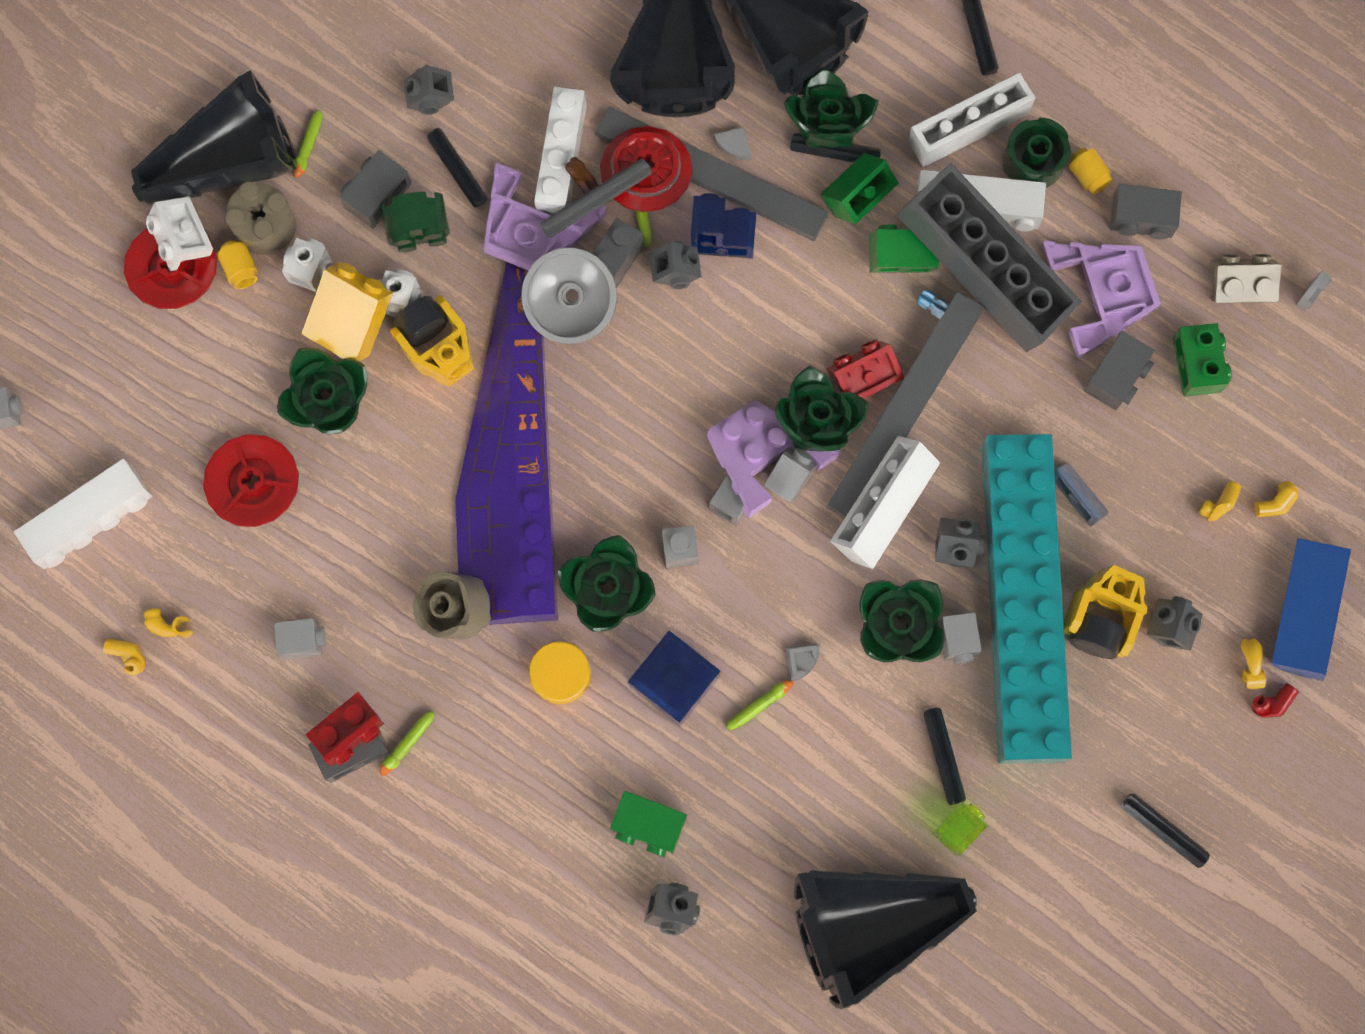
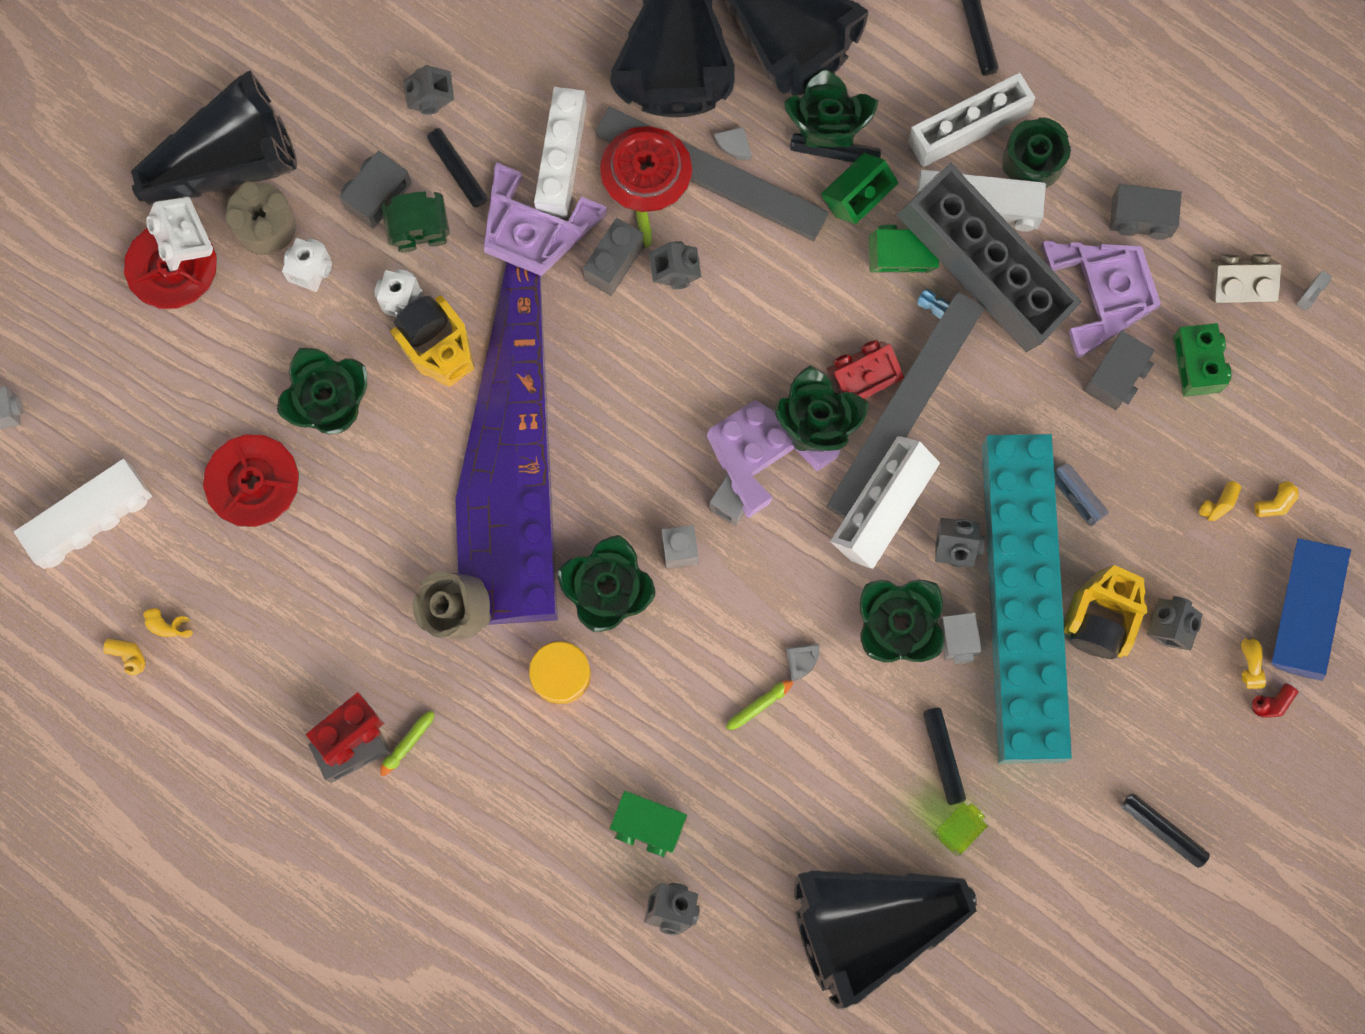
(237, 264): yellow brick -> none
(299, 639): light grey brick -> none
(308, 143): lime piece -> none
(347, 312): yellow brick -> none
(547, 299): light grey dish -> none
(581, 175): reddish brown axle -> none
(595, 198): dark grey axle -> none
(674, 678): clear blue brick -> none
(721, 230): clear blue brick -> none
(791, 474): light grey brick -> none
(1090, 170): yellow brick -> none

